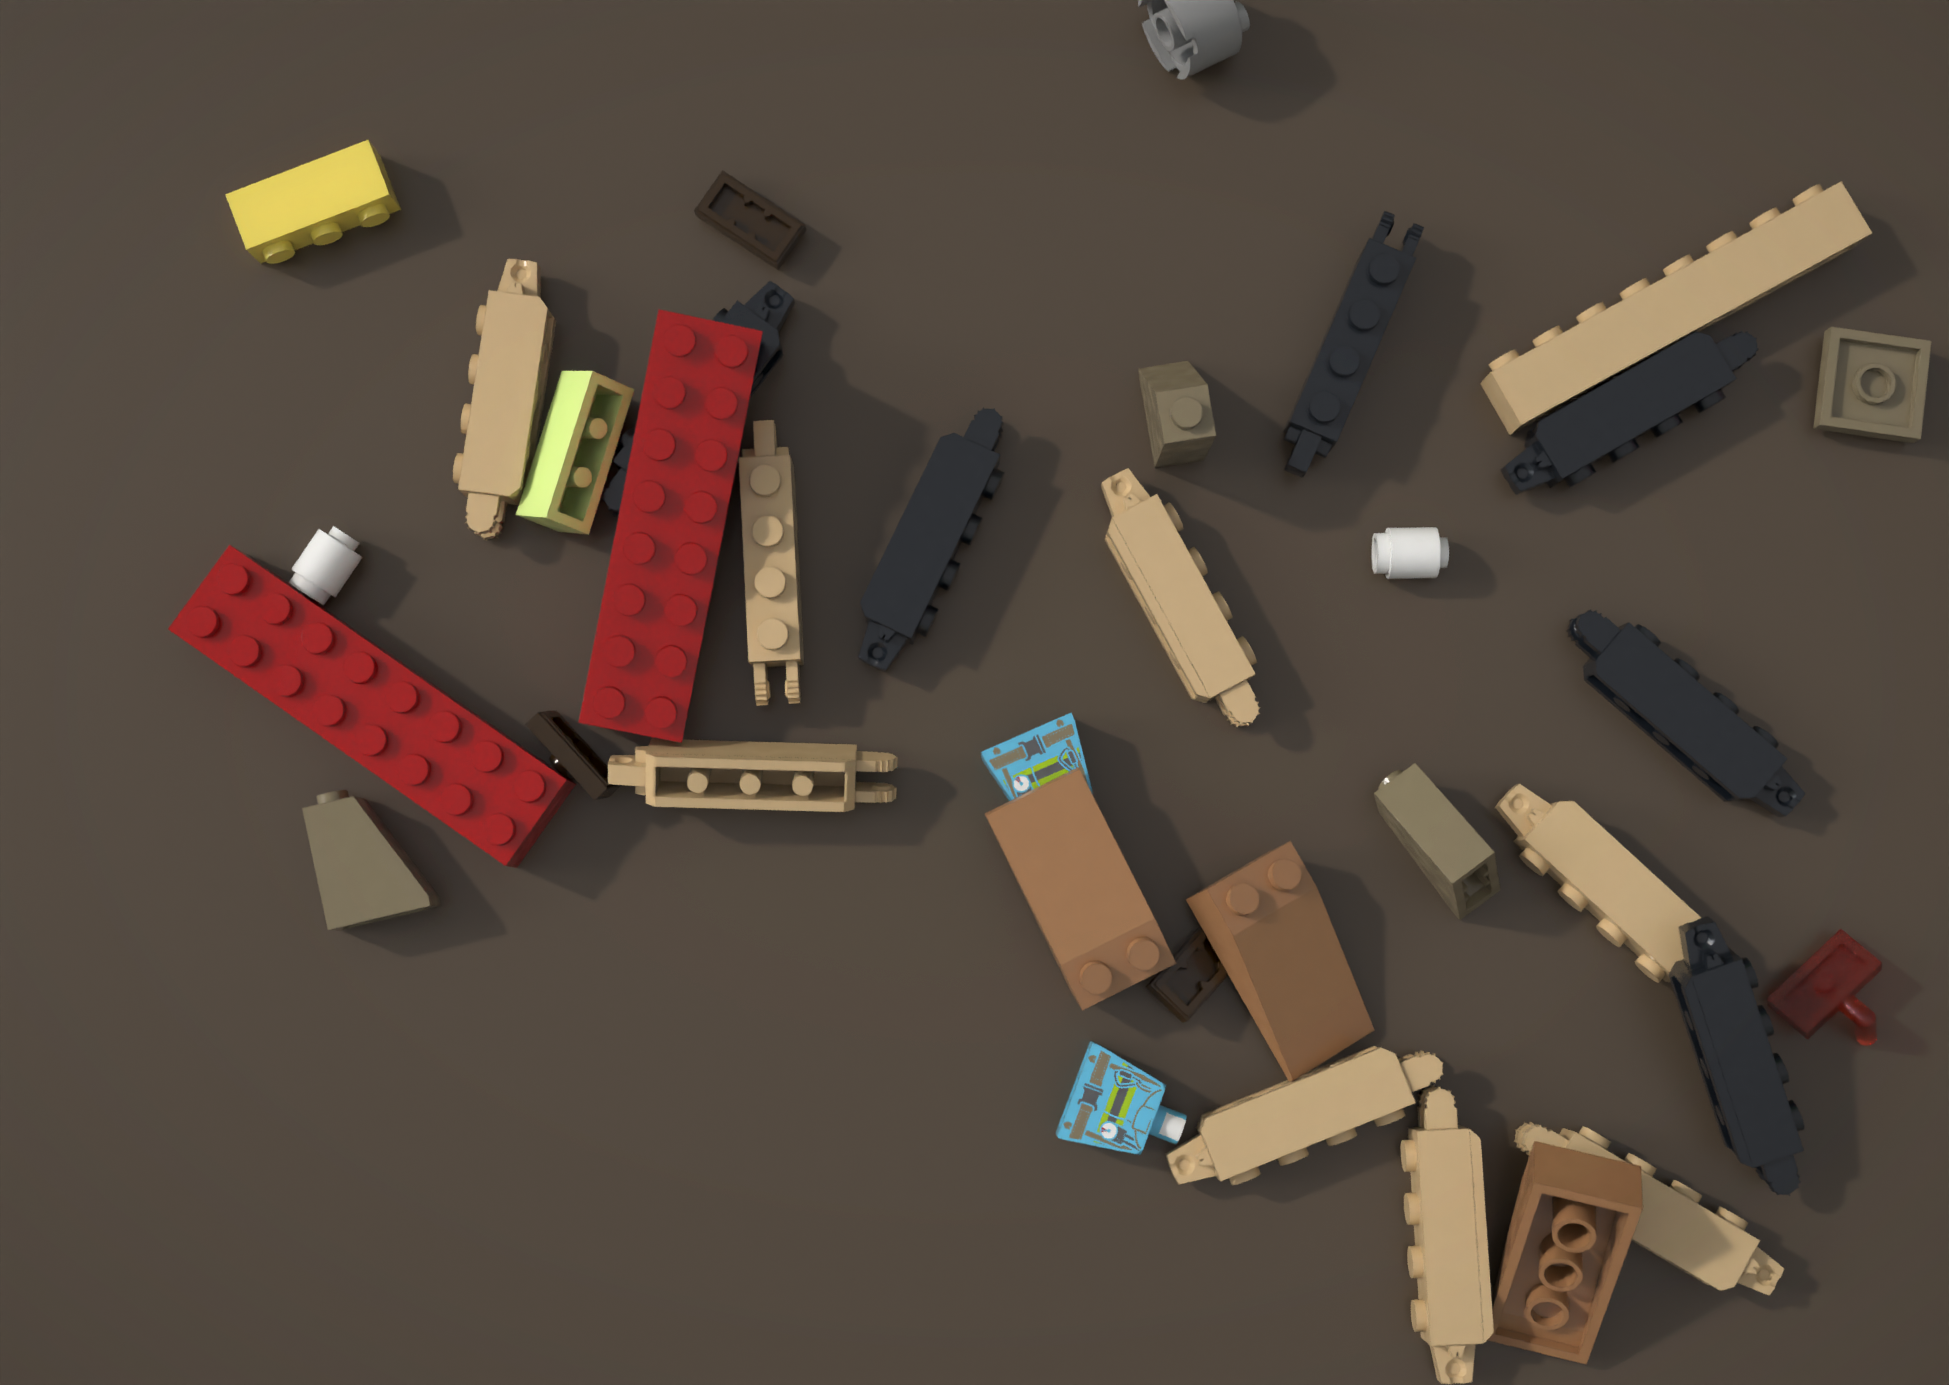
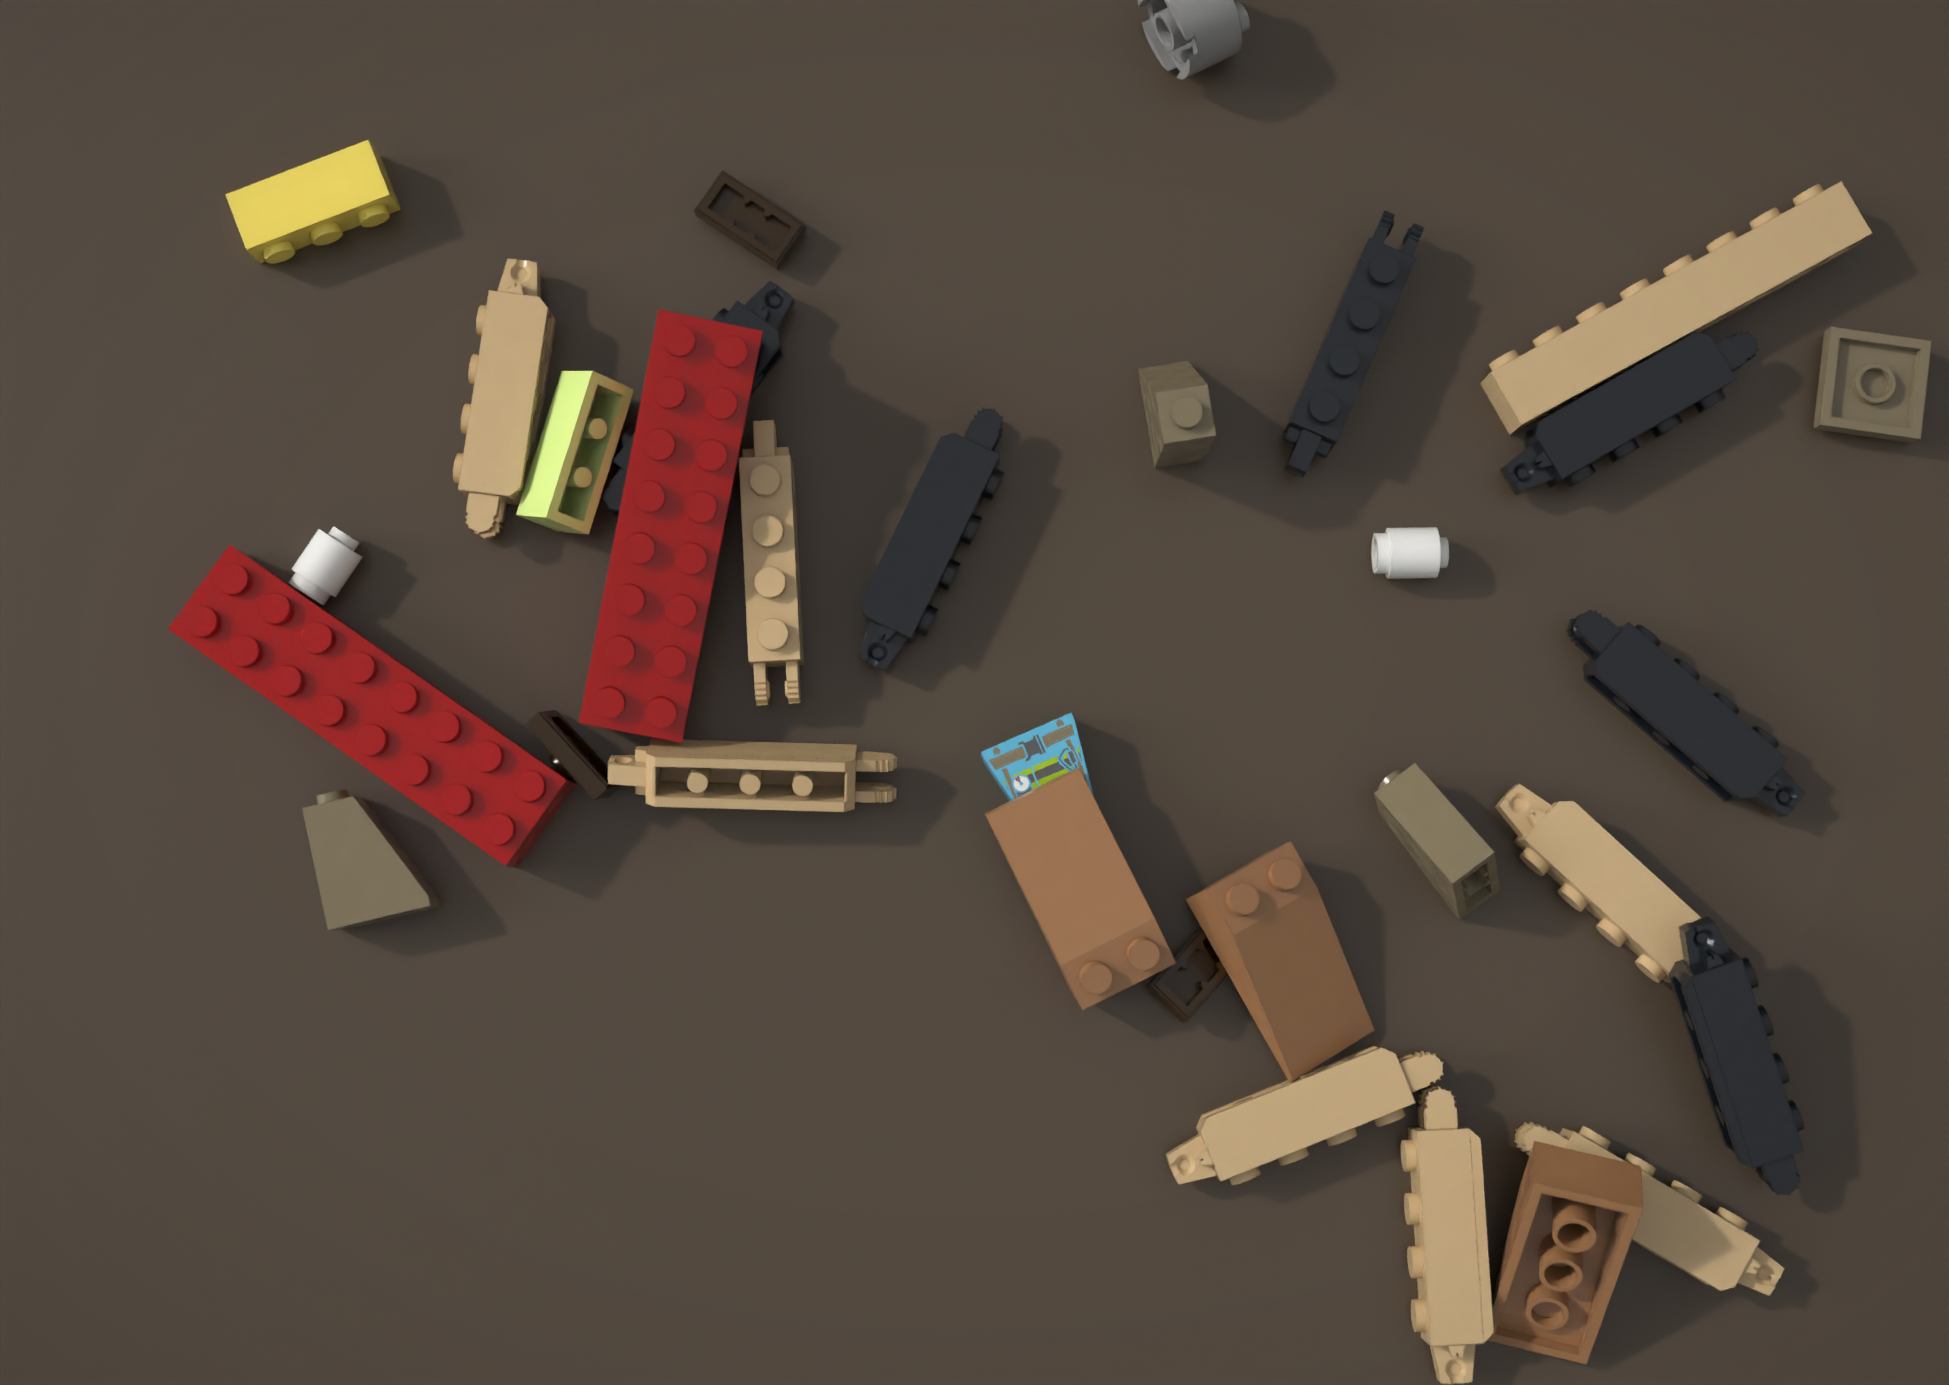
(1117, 1105): torso -> none
(1177, 599): tan hinge -> none
(1829, 985): clear red plate -> none

